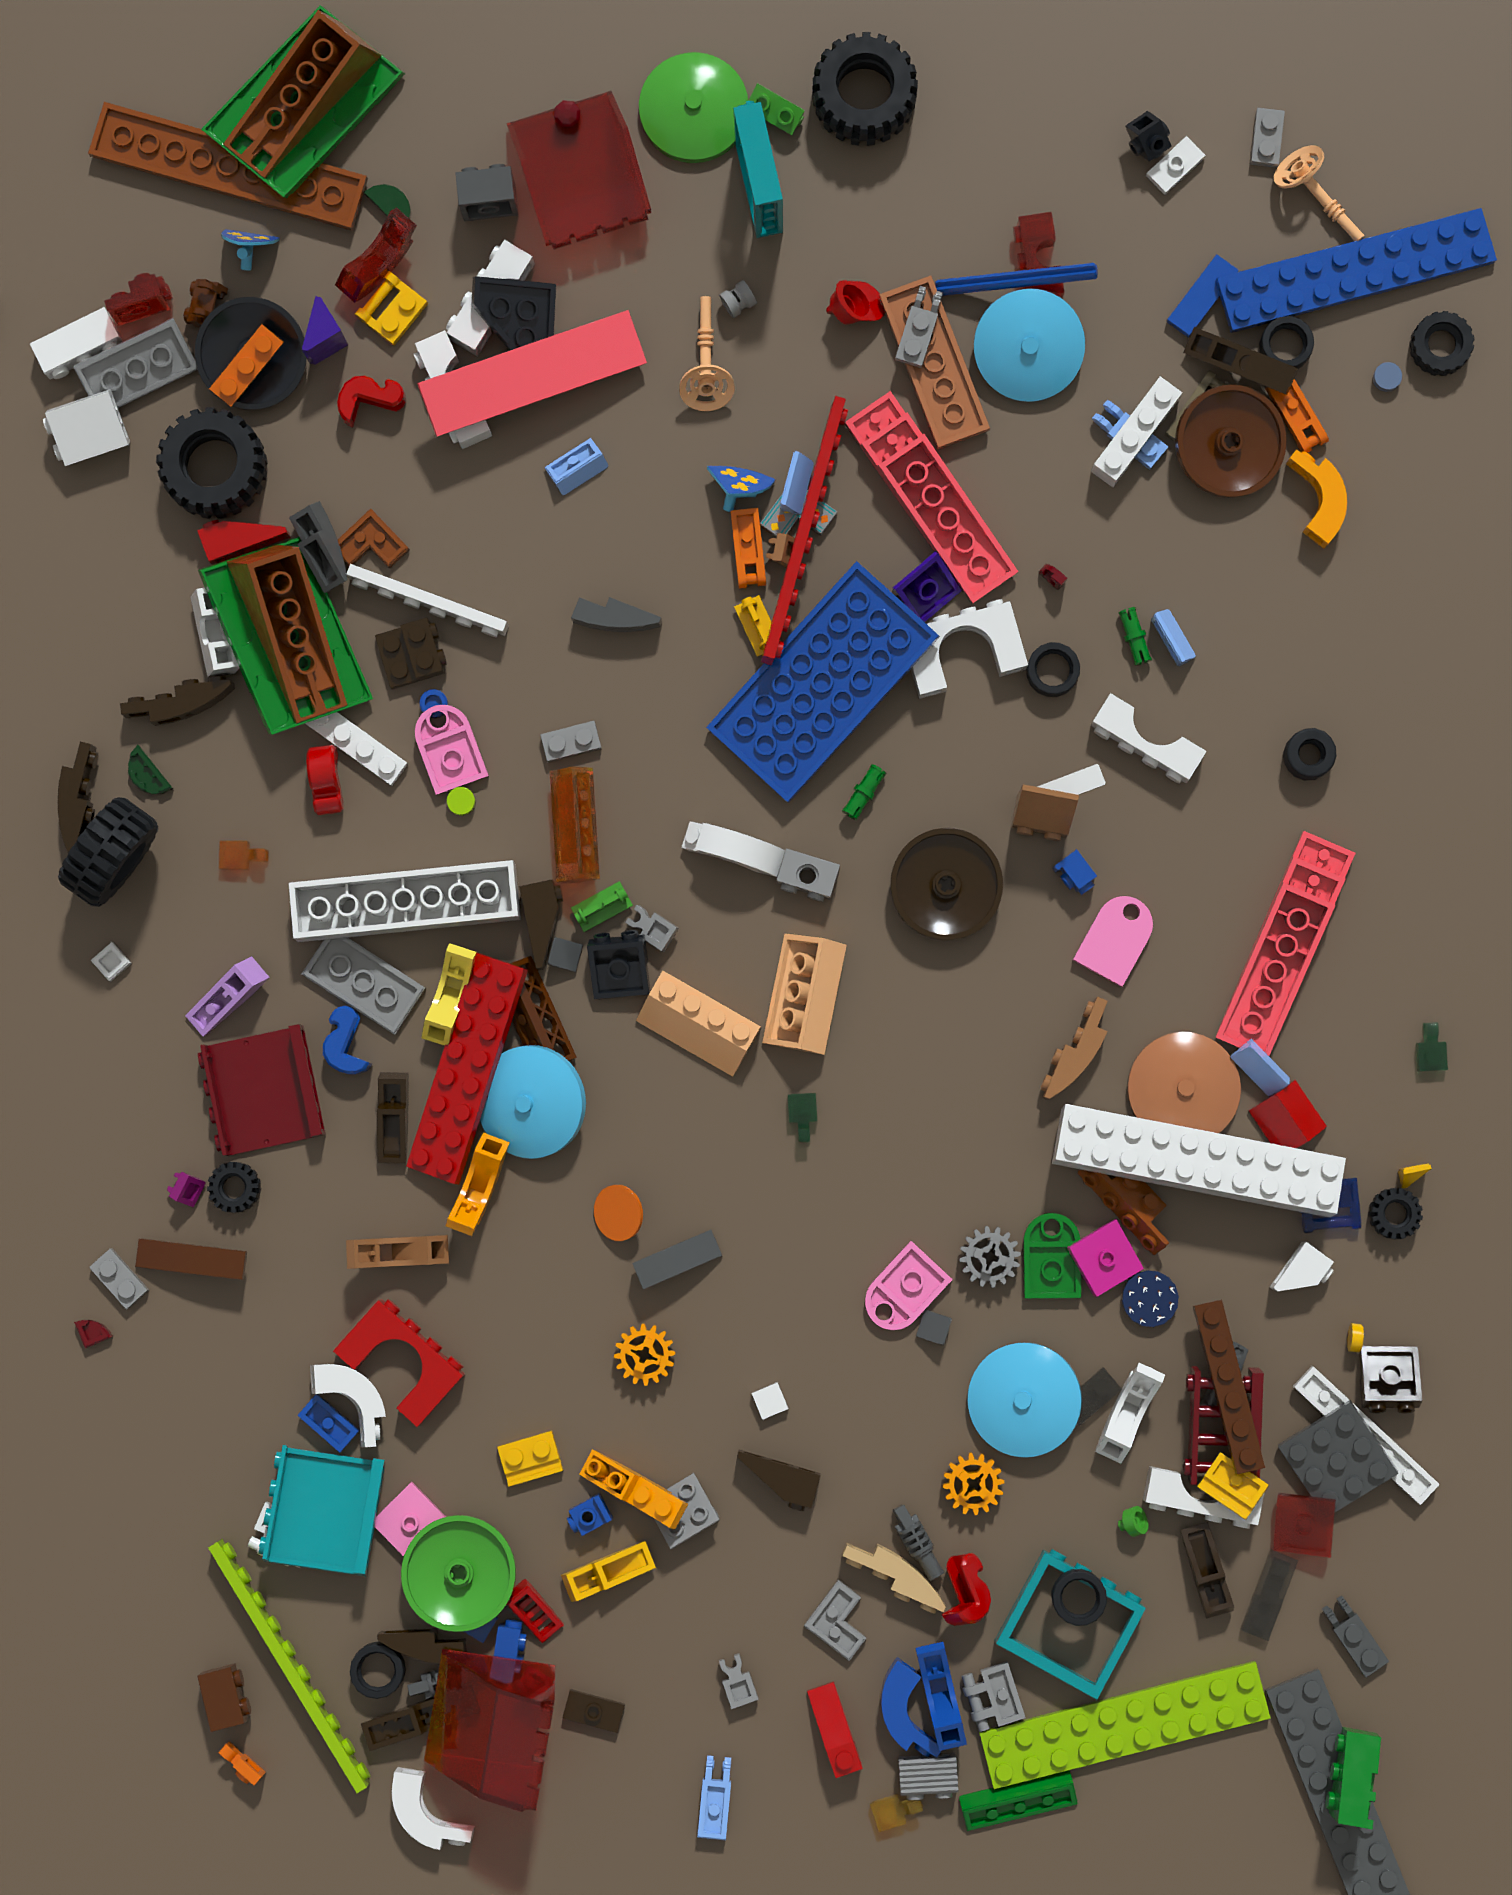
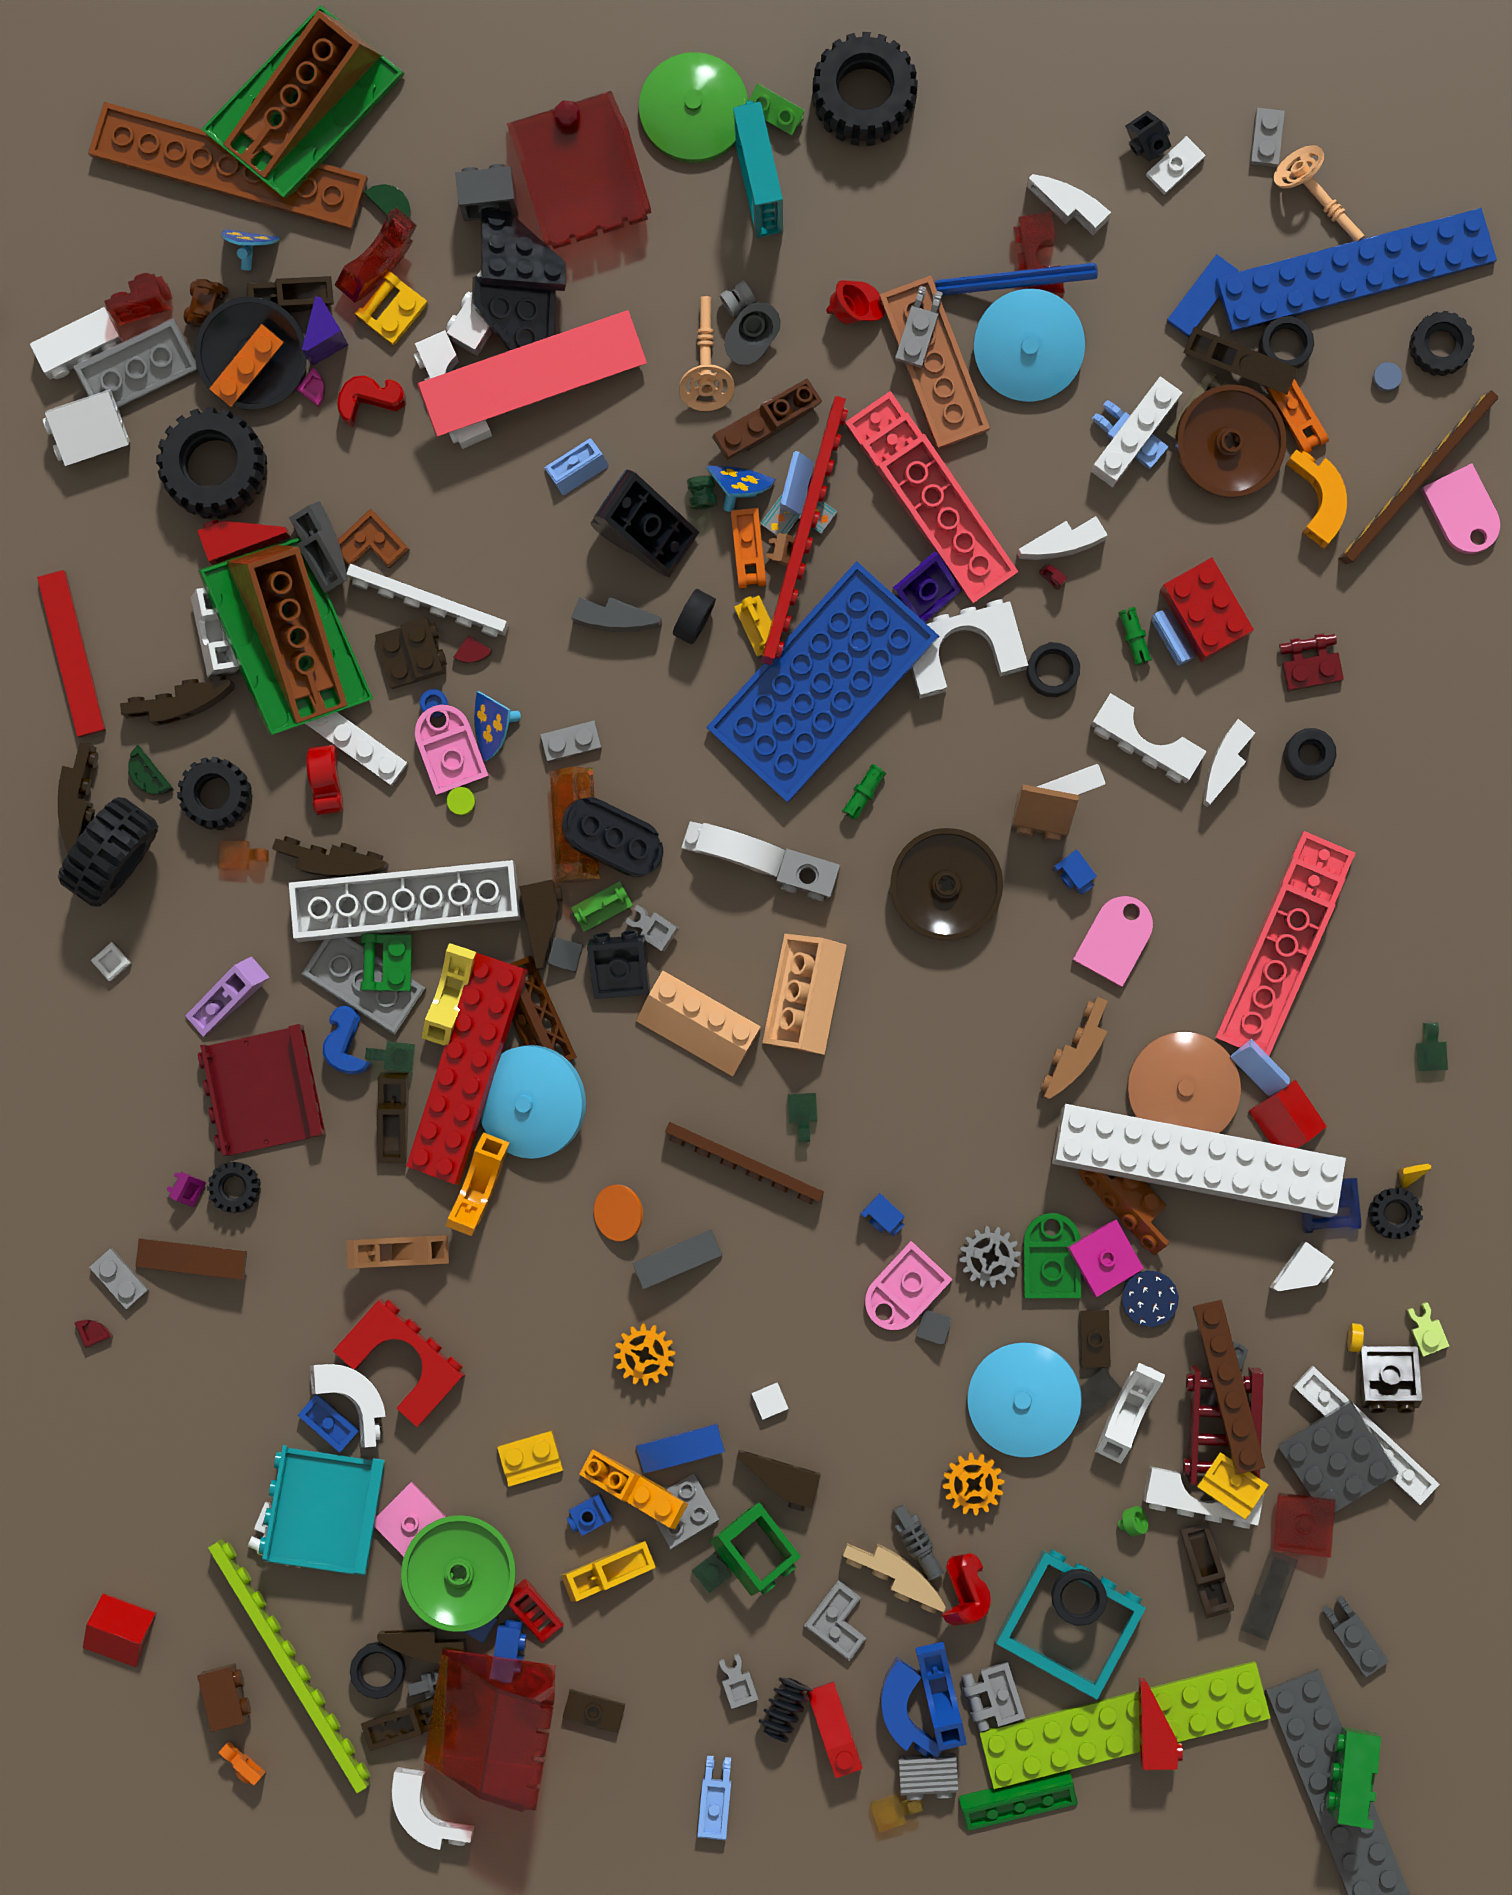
(71, 653): none -> red tile
(118, 1629): none -> red slope
(195, 780): none -> black tyre
(294, 293): none -> dark brown slope
(312, 387): none -> dark pink tile
(340, 862): none -> dark brown slope
(396, 963): none -> green plate
(396, 1056): none -> clear green plate
(472, 651): none -> dark red tile
(492, 724): none -> blue shield
(516, 255): none -> black plate
(612, 837): none -> black tile
(644, 524): none -> black brick
(680, 1448): none -> blue slope
(694, 616): none -> black tyre
(701, 492): none -> clear green wheel
(712, 1571): none -> clear green plate
(738, 1565): none -> green window
(752, 333): none -> dark grey piece
(754, 1168): none -> reddish brown plate
(767, 420): none -> reddish brown slope
(784, 1708): none -> black piece
(884, 1215): none -> blue brick
(1064, 541): none -> white slope
(1069, 202): none -> white slope
(1095, 1338): none -> dark brown plate
(1157, 1740): none -> red slope
(1206, 609): none -> red brick
(1226, 760): none -> white slope
(1314, 670): none -> dark red plate
(1419, 477): none -> reddish brown tile
(1428, 1334): none -> yellowish green plate
(1462, 507): none -> bright pink tile

